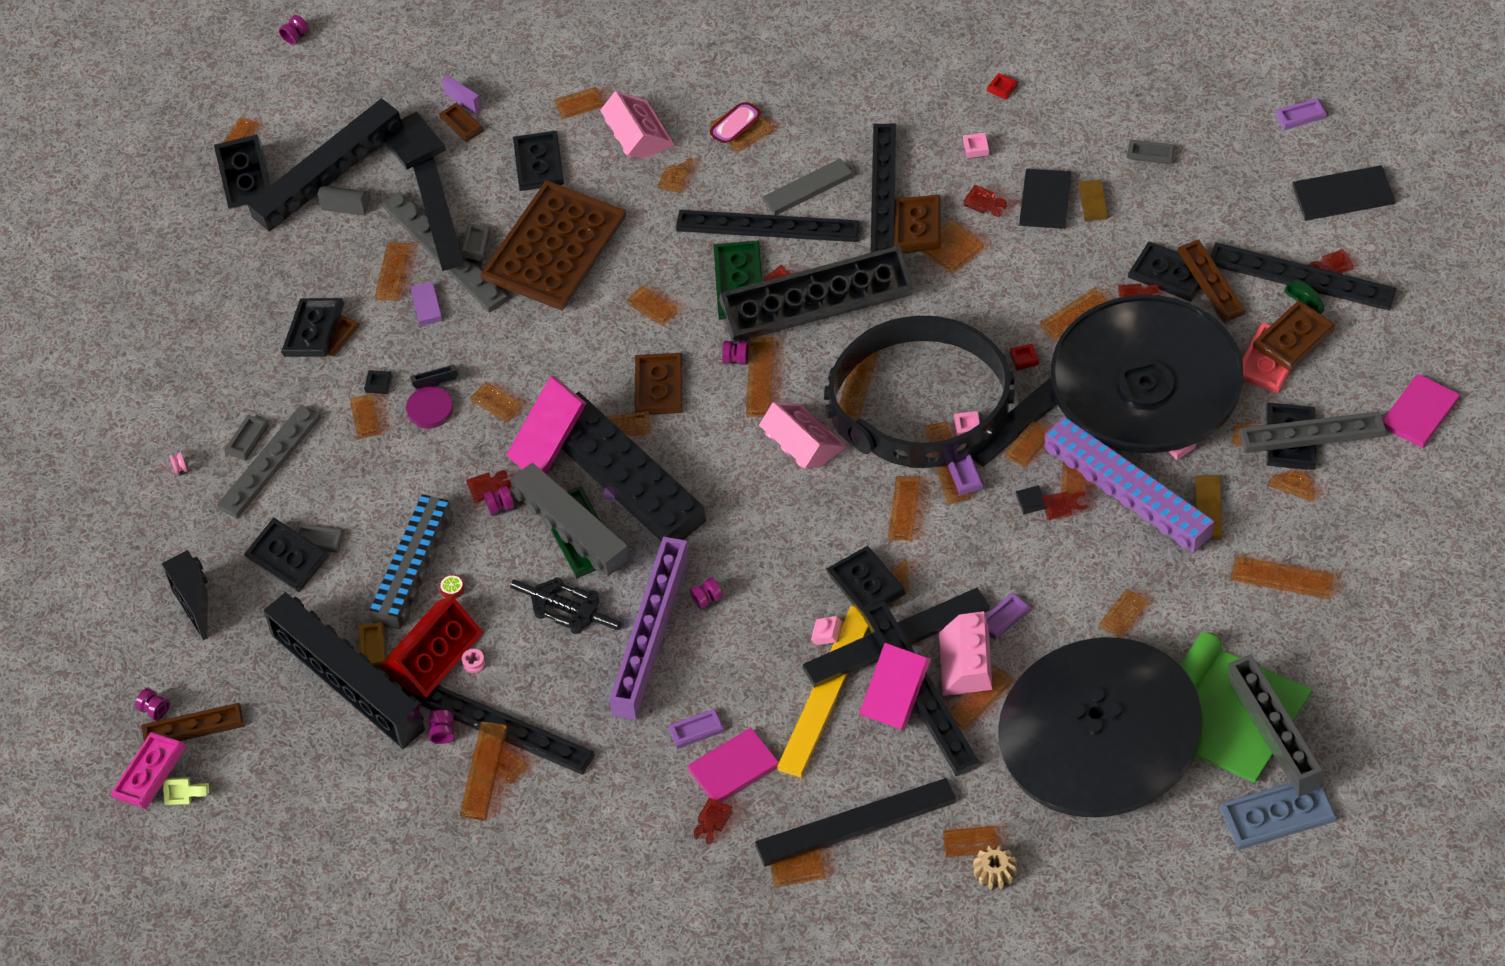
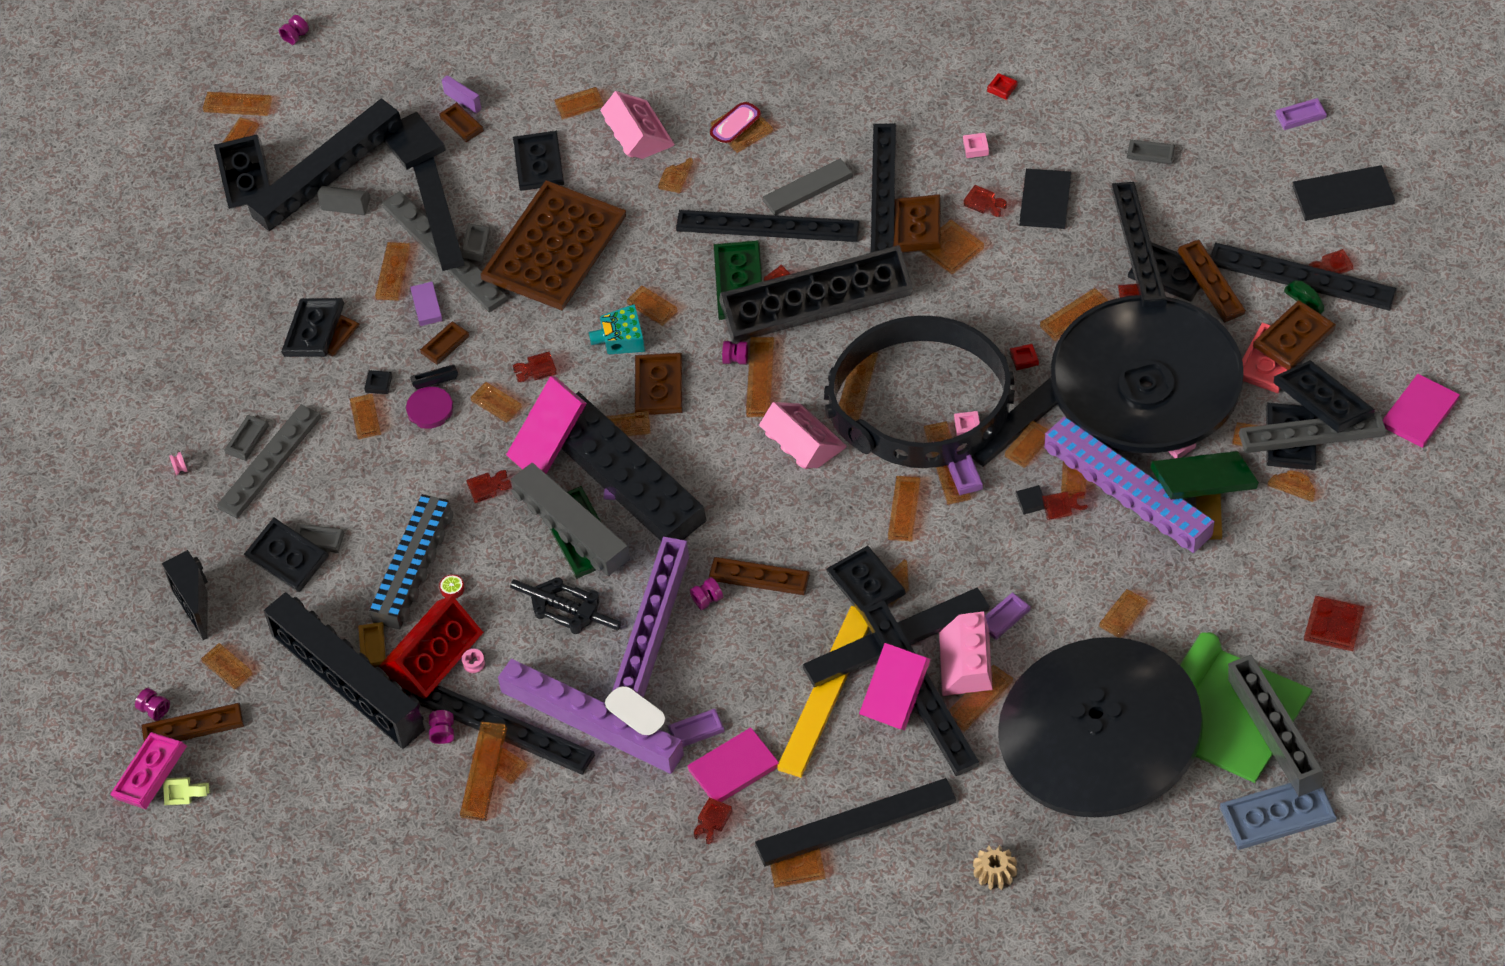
(226, 666): none -> clear orange tile
(237, 103): none -> clear orange tile
(444, 343): none -> reddish brown tile
(493, 502): magenta wheel -> none
(538, 366): none -> clear red plate
(588, 715): none -> medium lavender brick
(619, 332): none -> teal torso
(635, 710): none -> white sticker
(759, 576): none -> reddish brown tile
(826, 630): bright pink plate -> none
(968, 837): clear orange tile -> none
(1092, 200): pearl gold tile -> none
(1139, 245): none -> black tile
(1204, 475): none -> dark green tile
(1282, 577): clear orange tile -> none
(1324, 396): none -> black tile
(1334, 623): none -> clear red plate

